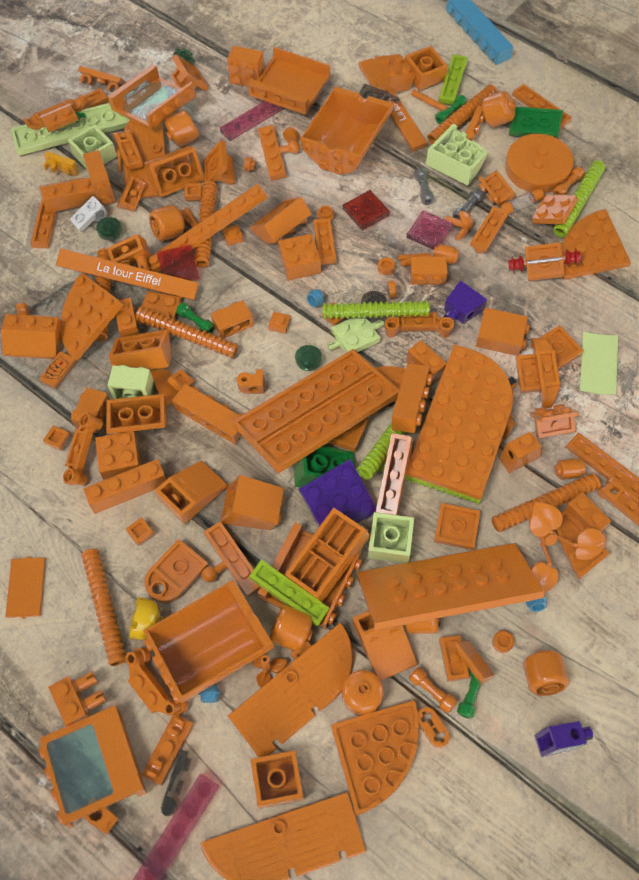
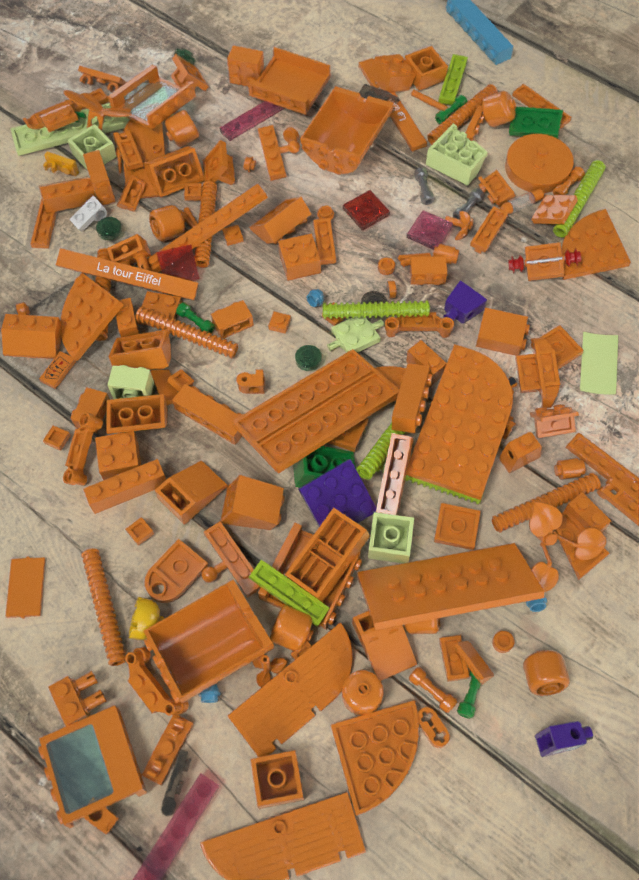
(95, 108): none -> orange piece

